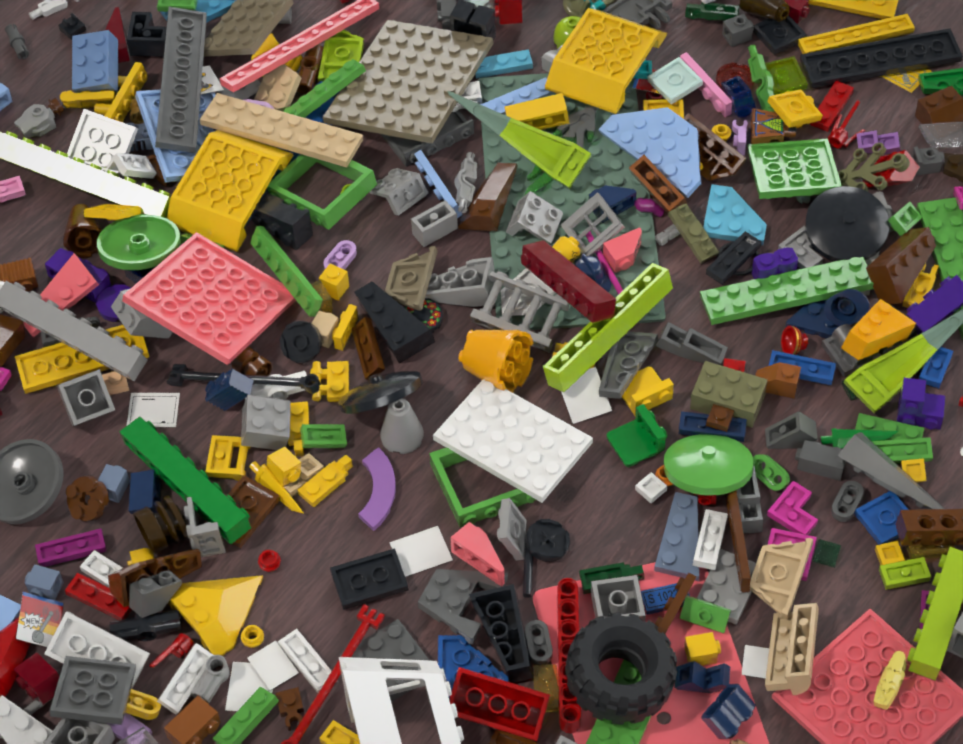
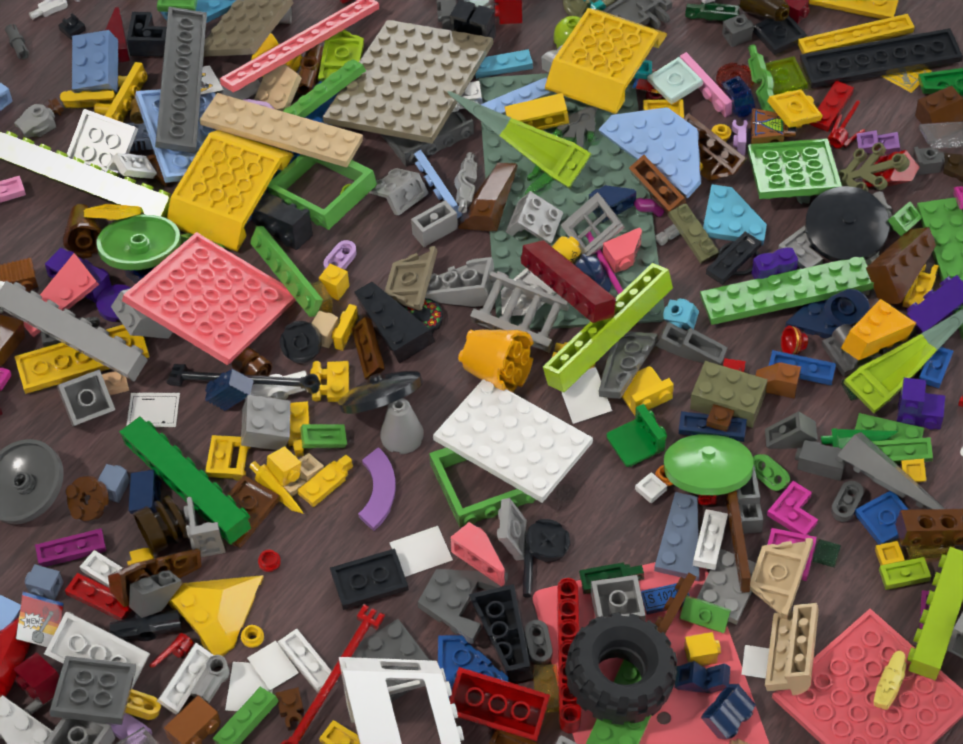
(681, 313): none -> medium azure brick

